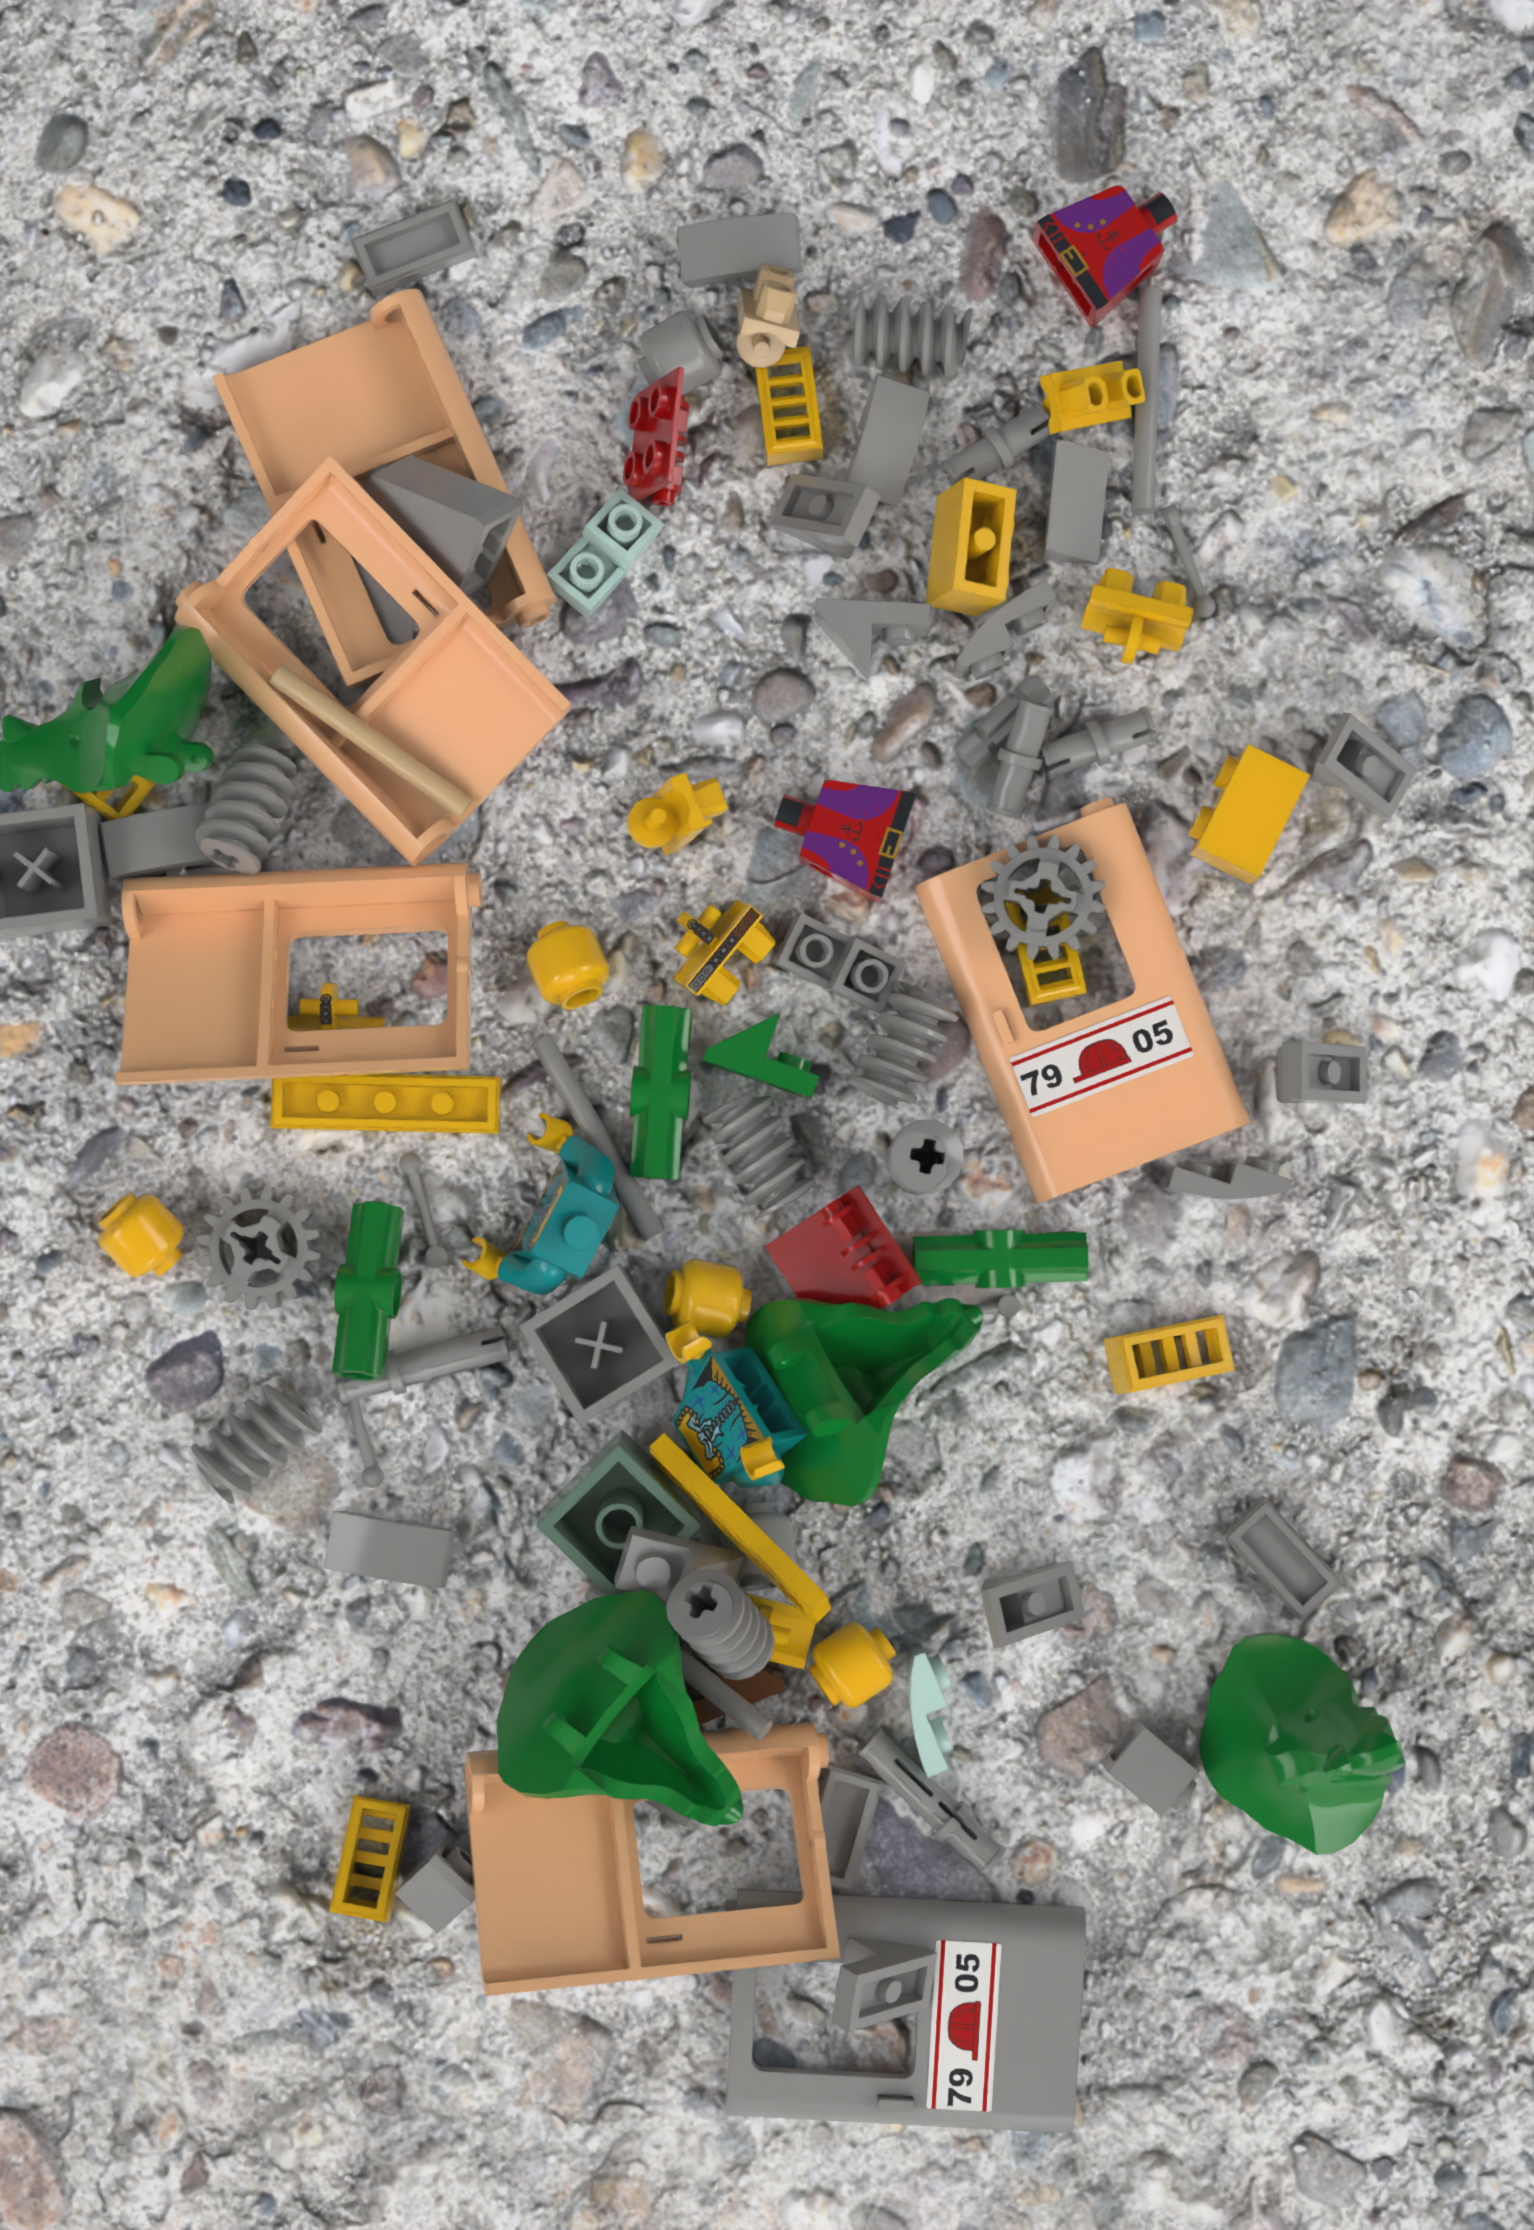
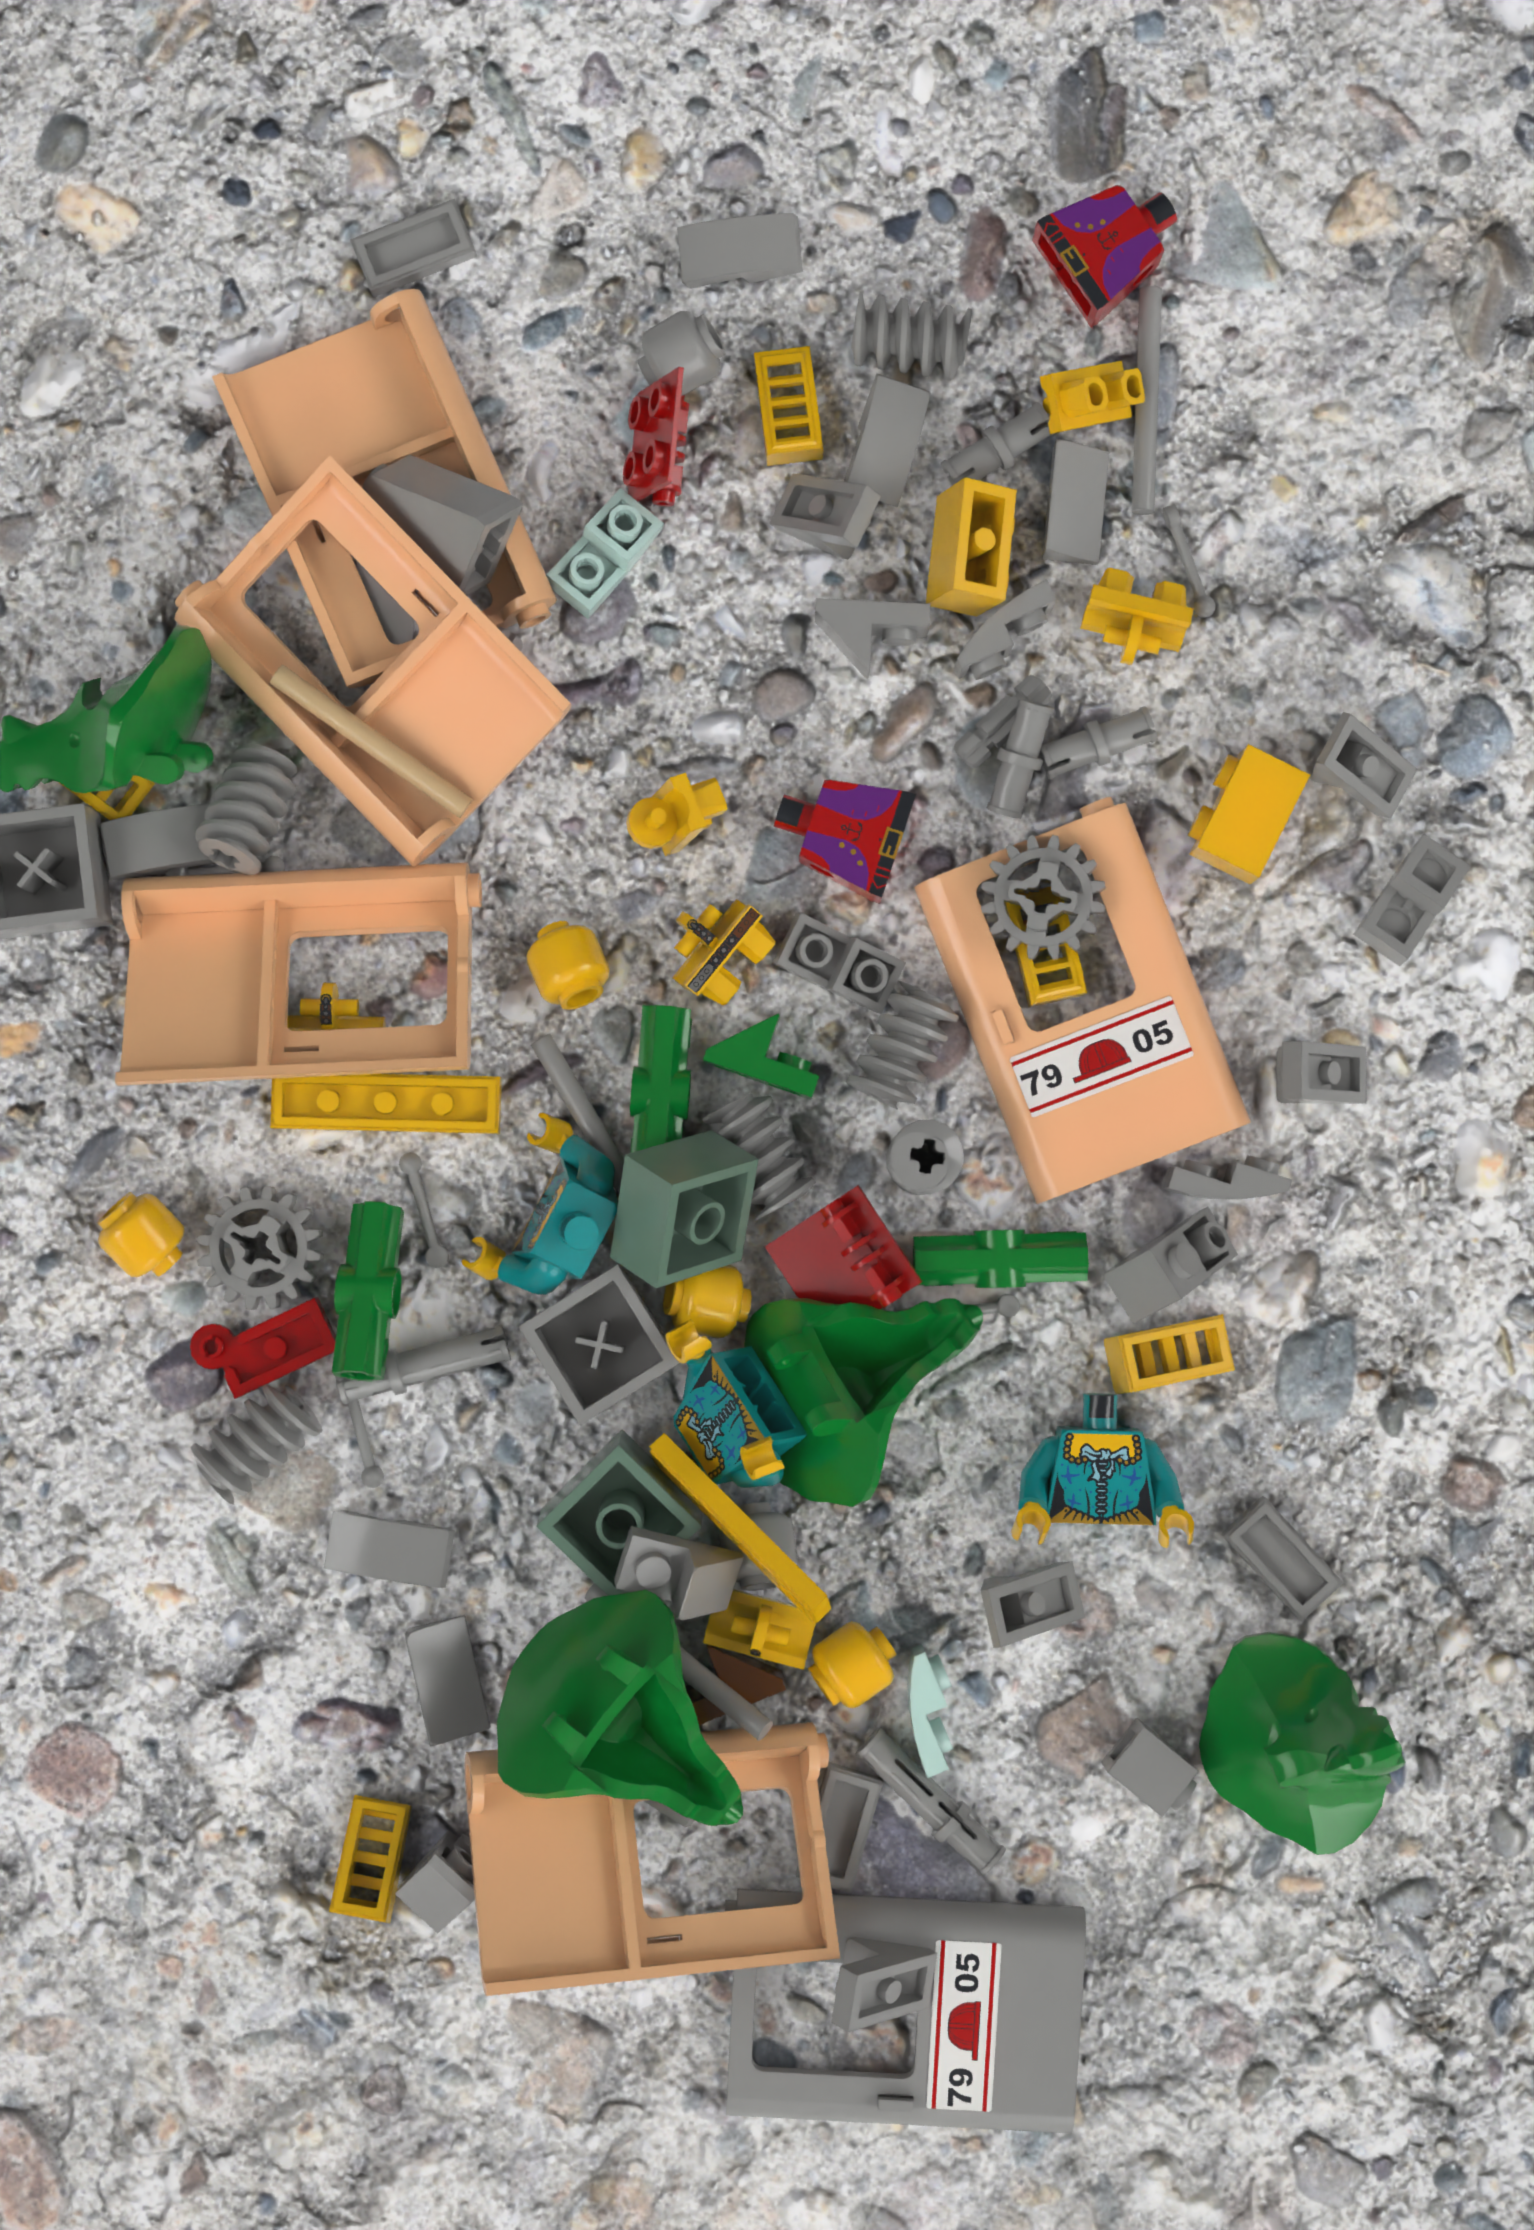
(266, 1349): none -> red hinge
(447, 1680): none -> light grey slope
(683, 1208): none -> sand green brick
(721, 1623): light grey piece -> none
(767, 317): tan hips -> none
(1100, 1477): none -> torso
(1170, 1265): none -> light grey slope
(1412, 900): none -> light grey slope

